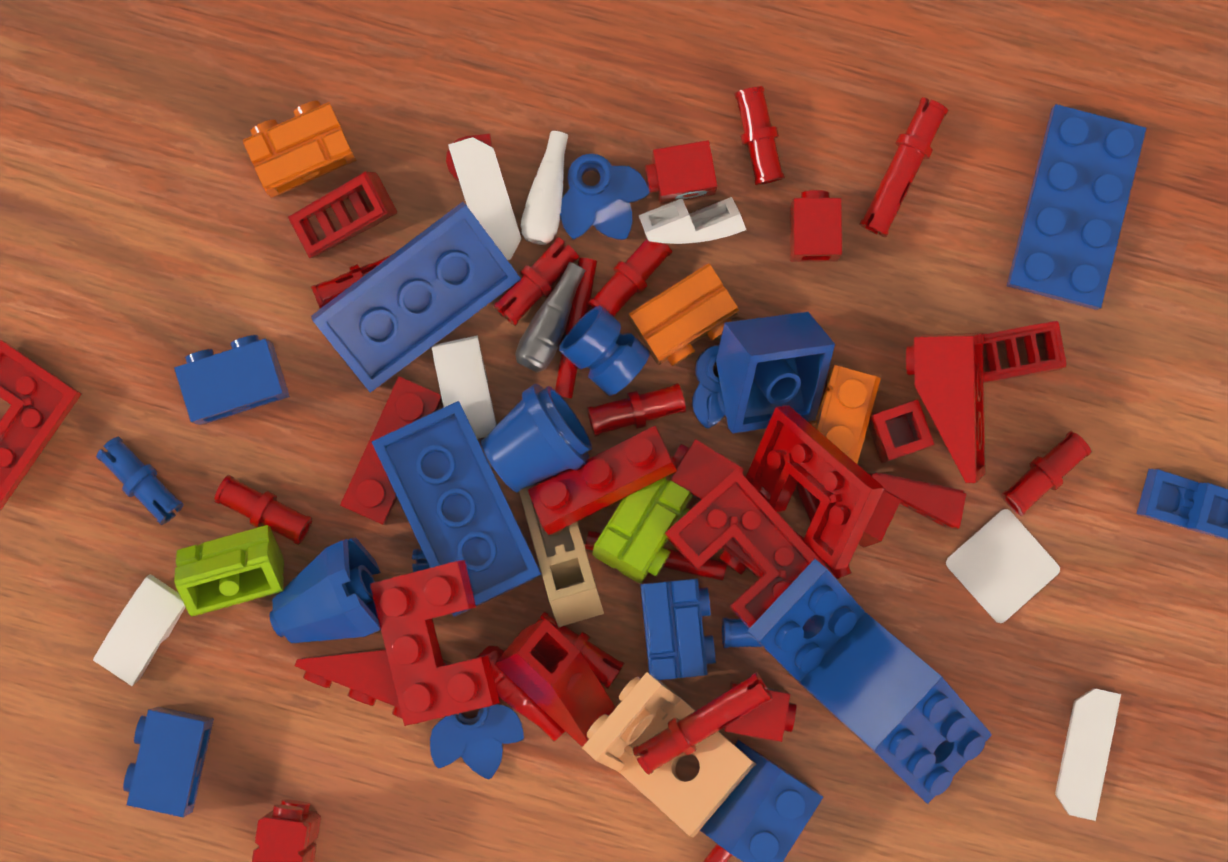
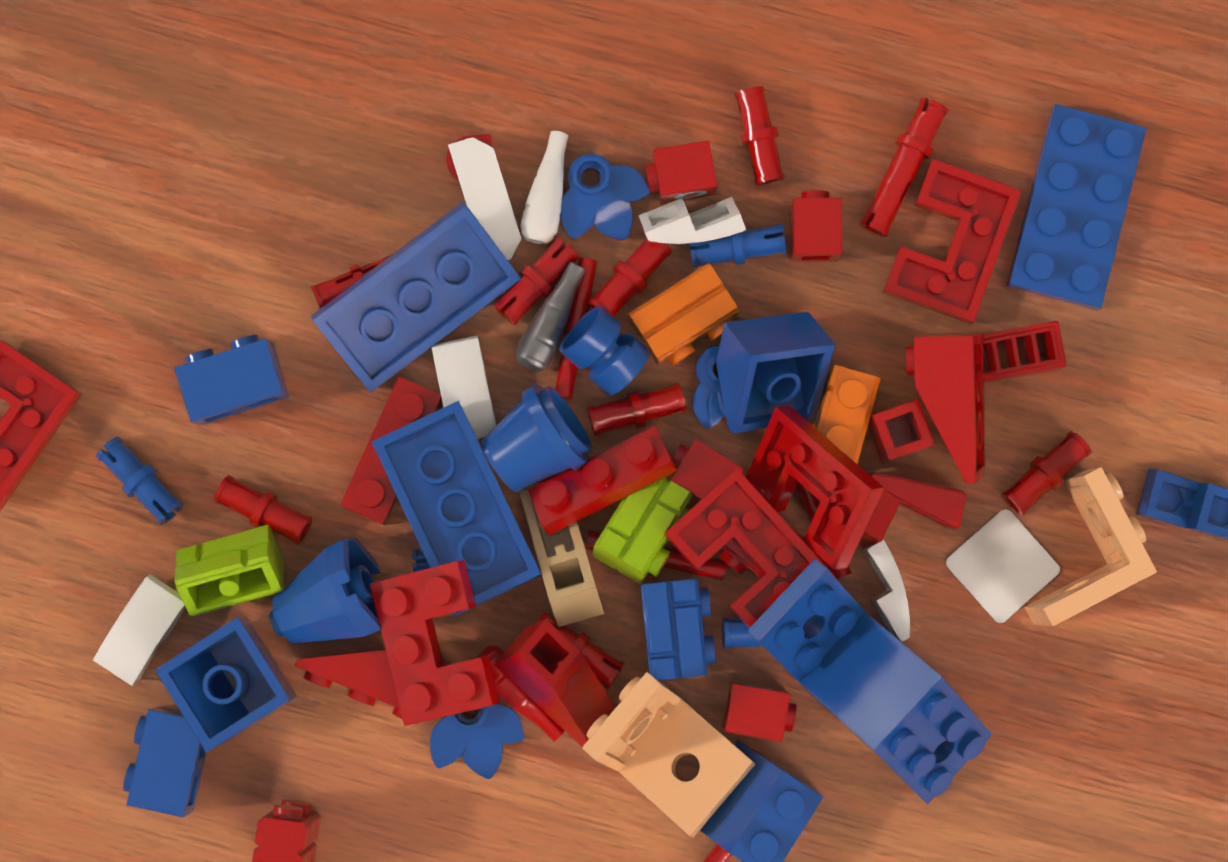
(225, 683): none -> blue slope
(298, 148): orange brick -> none
(377, 195): red slope -> none
(686, 733): red pin -> none
(740, 246): none -> blue pin
(892, 603): none -> white slope
(983, 216): none -> red plate
(1087, 752): white piece -> none
(1118, 540): none -> light nougat bracket

